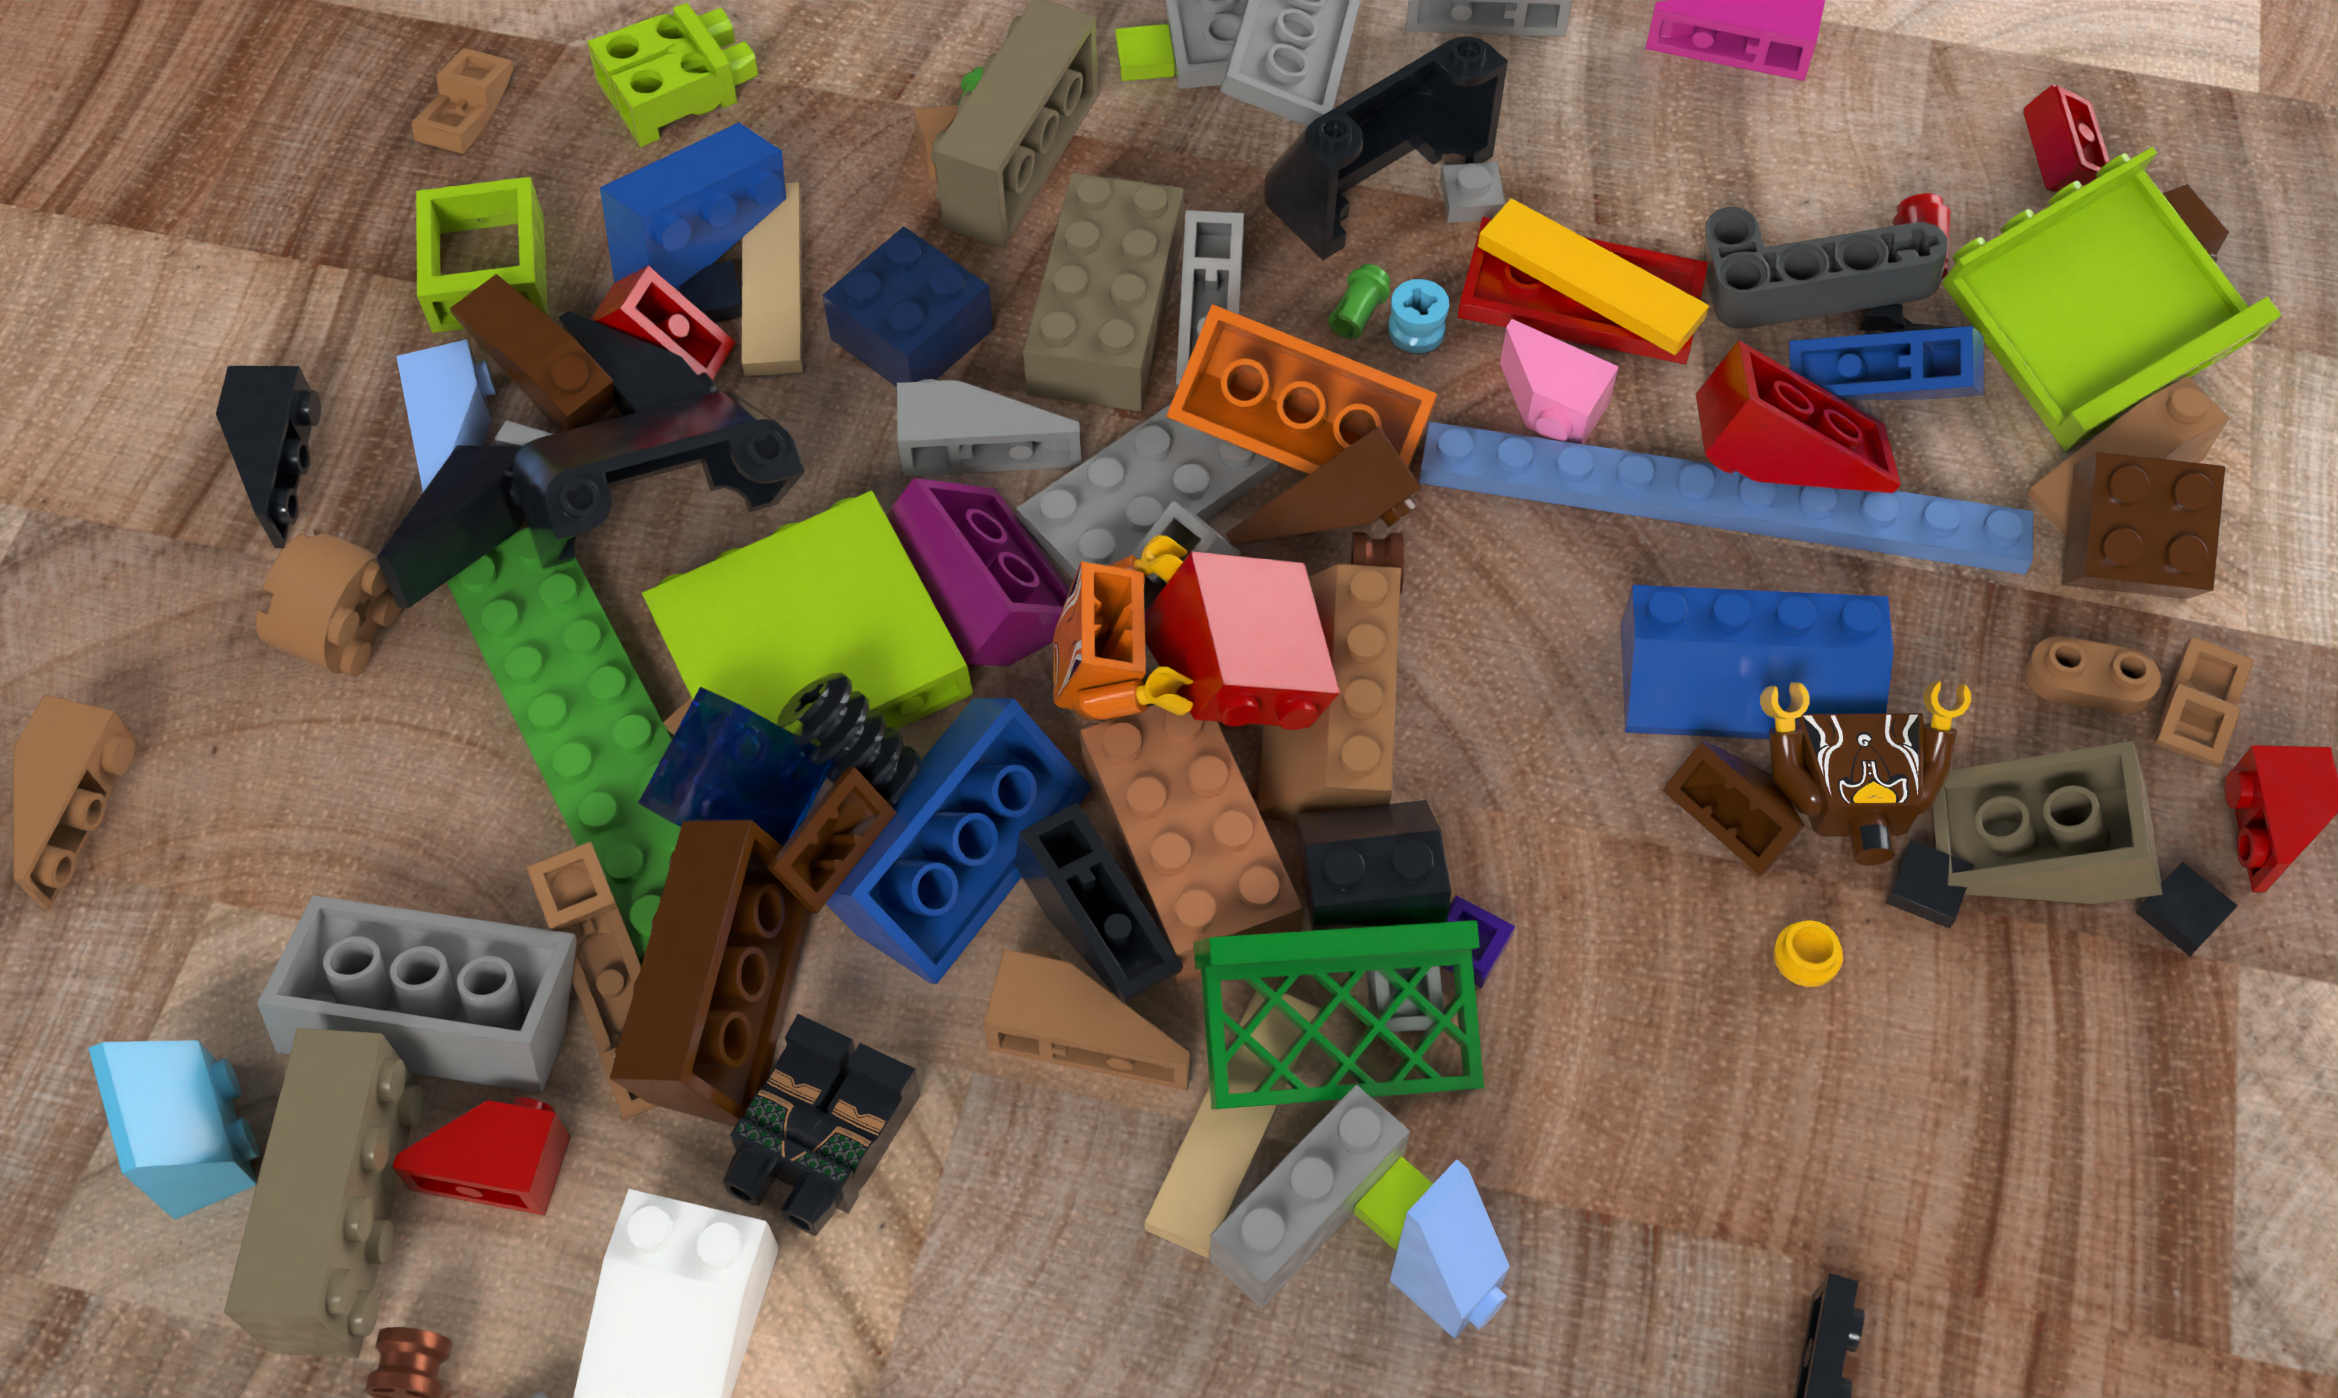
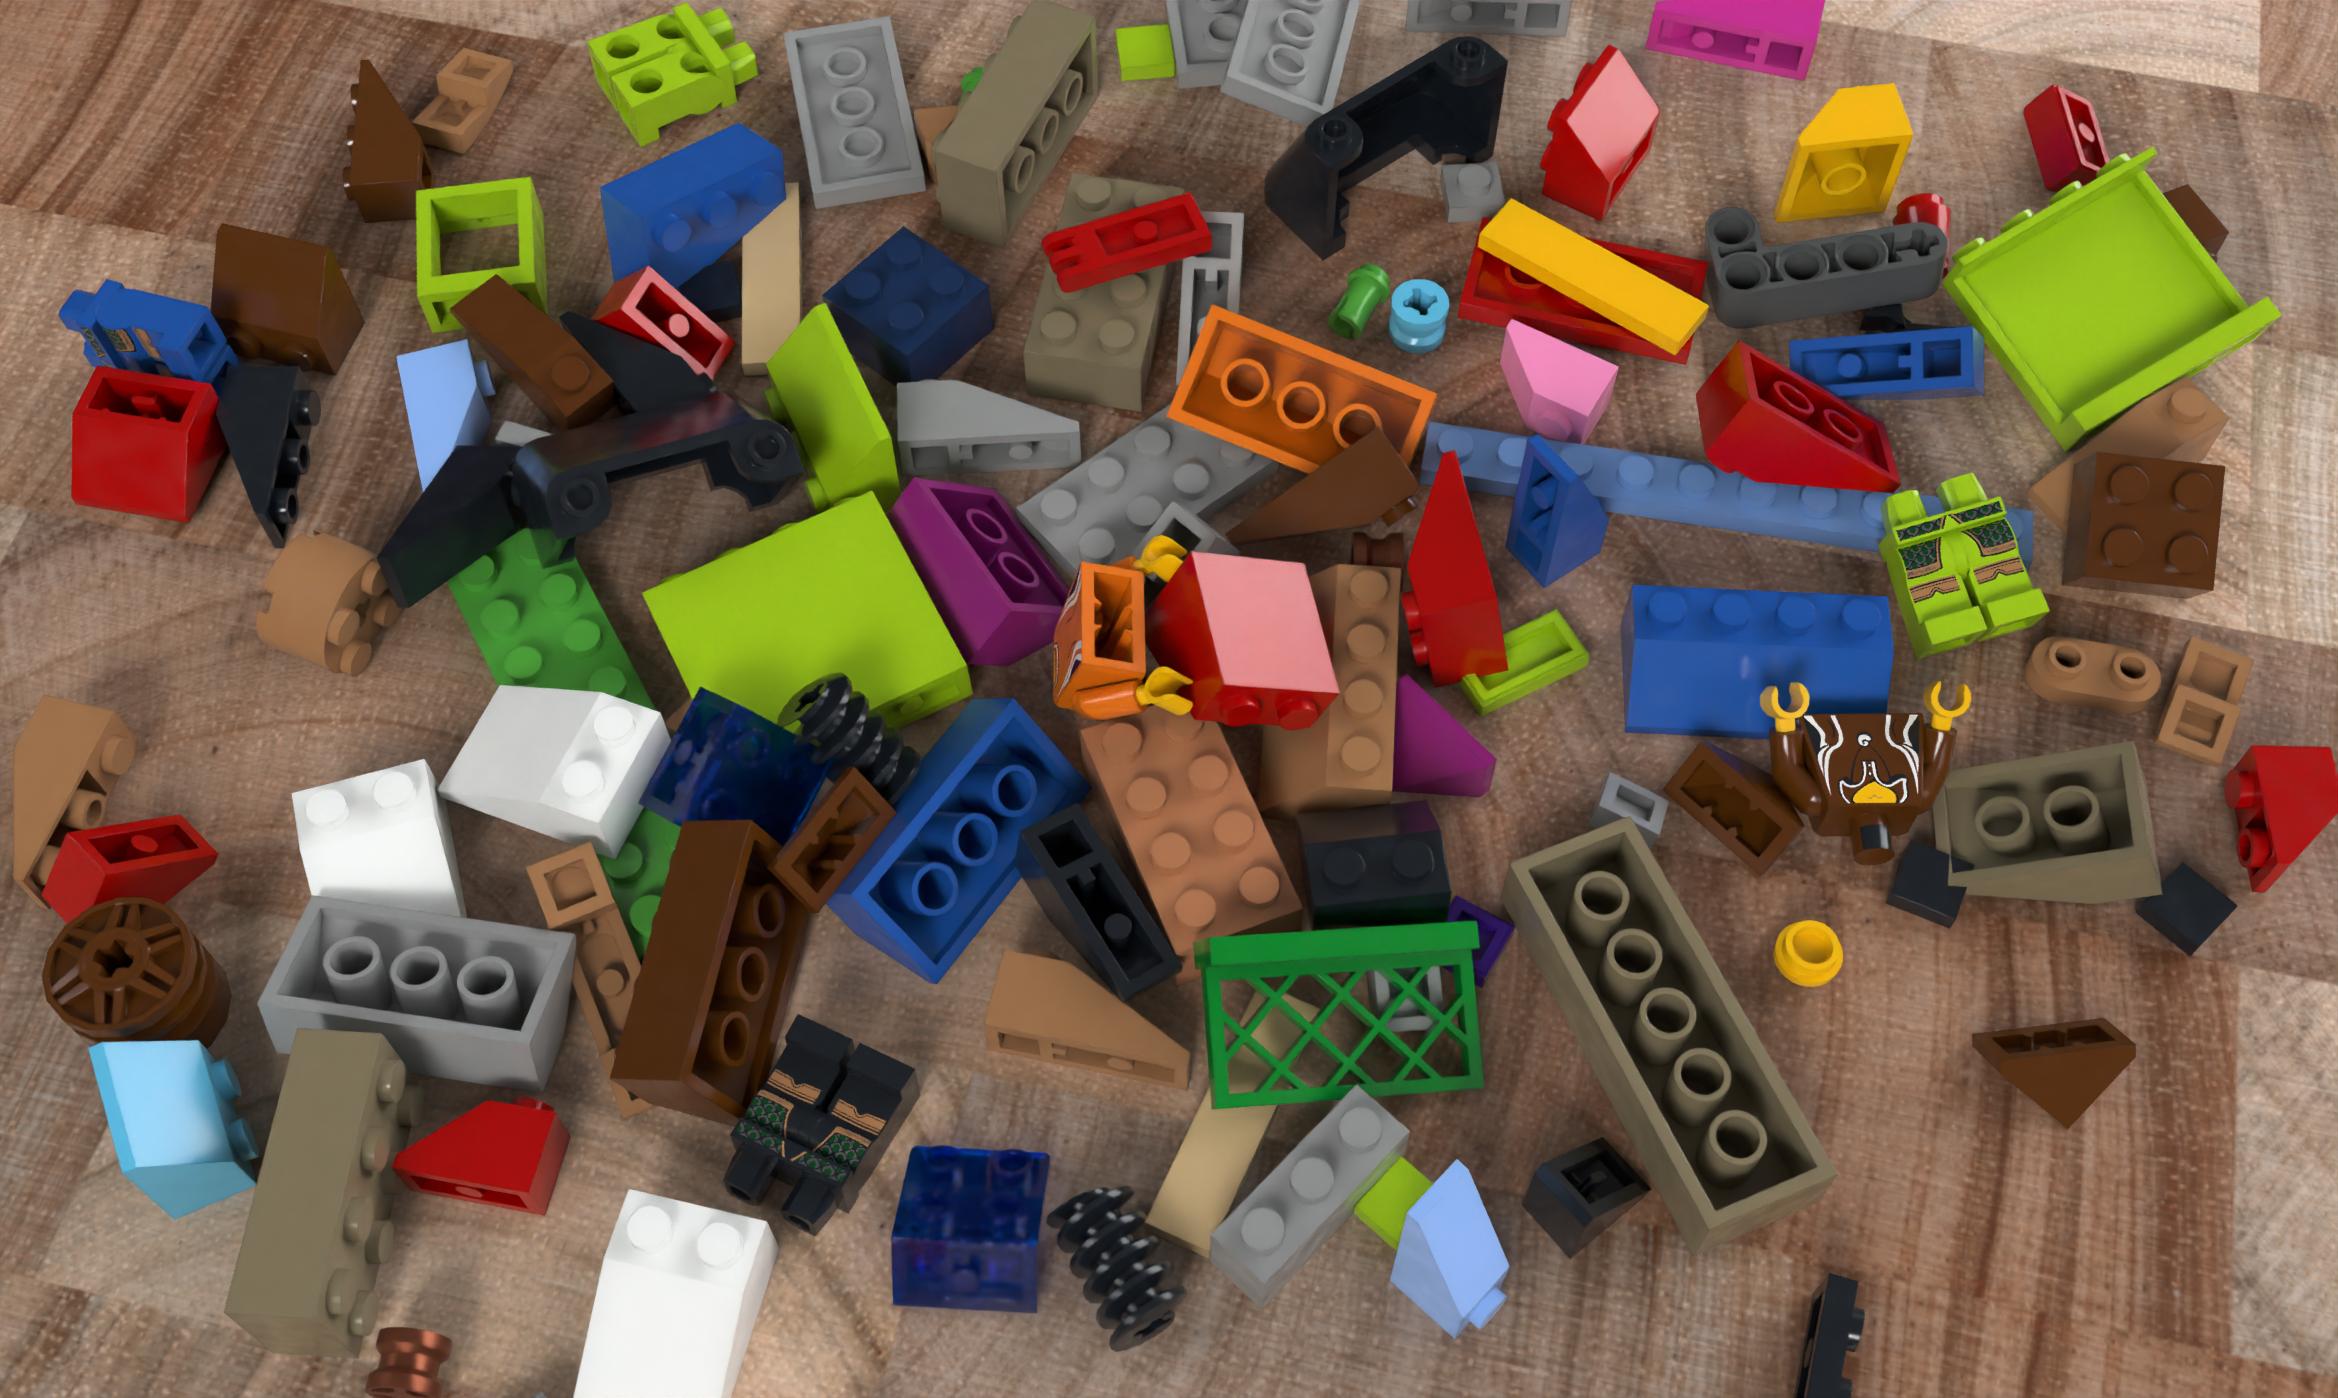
(126, 860): none -> red slope
(135, 976): none -> reddish brown wheel
(144, 443): none -> red slope
(149, 334): none -> blue hips
(282, 300): none -> reddish brown slope
(381, 841): none -> white slope
(385, 153): none -> reddish brown slope
(560, 763): none -> white slope
(830, 416): none -> lime slope
(854, 112): none -> light grey plate
(970, 1229): none -> clear blue bracket
(1116, 1265): none -> black piece
(1127, 242): none -> red hinge
(1434, 750): none -> magenta slope
(1452, 598): none -> red slope
(1535, 657): none -> lime tile
(1553, 516): none -> blue slope
(1582, 1194): none -> black slope
(1598, 136): none -> red slope
(1621, 799): none -> light grey plate
(1665, 1036): none -> dark tan brick
(1847, 156): none -> yellow slope
(1957, 569): none -> lime hips
(2059, 1063): none -> reddish brown slope

